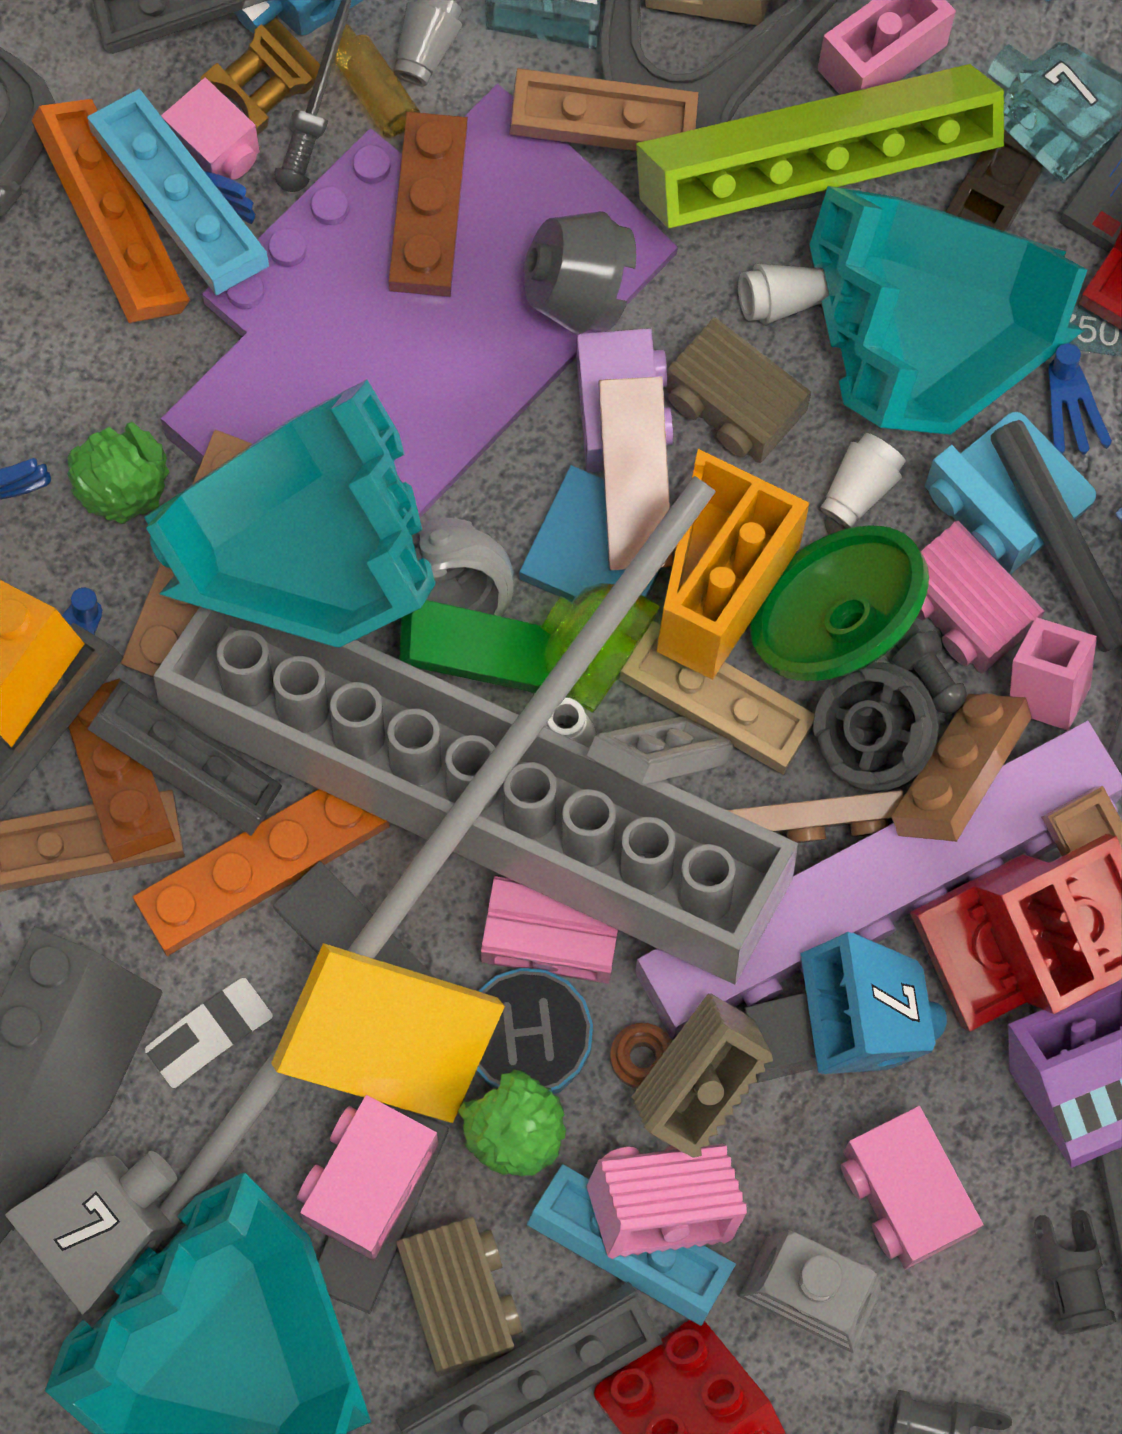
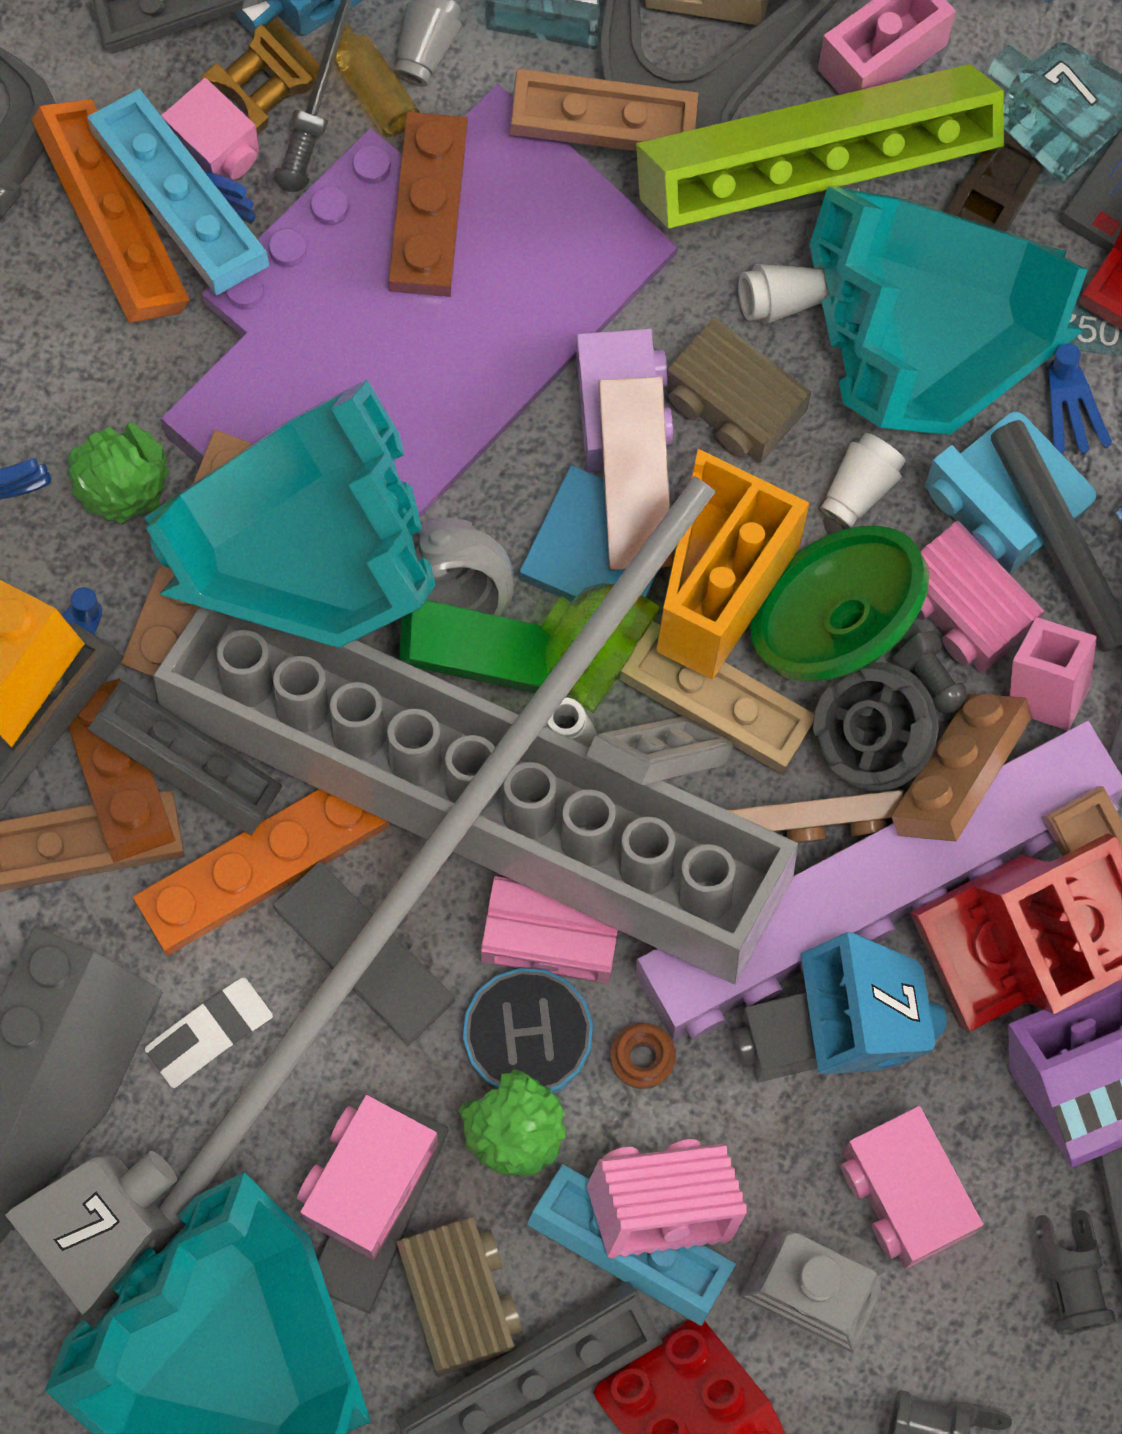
(387, 1033): yellow tile -> none
(578, 270): dark grey cone -> none
(702, 1076): dark tan brick -> none

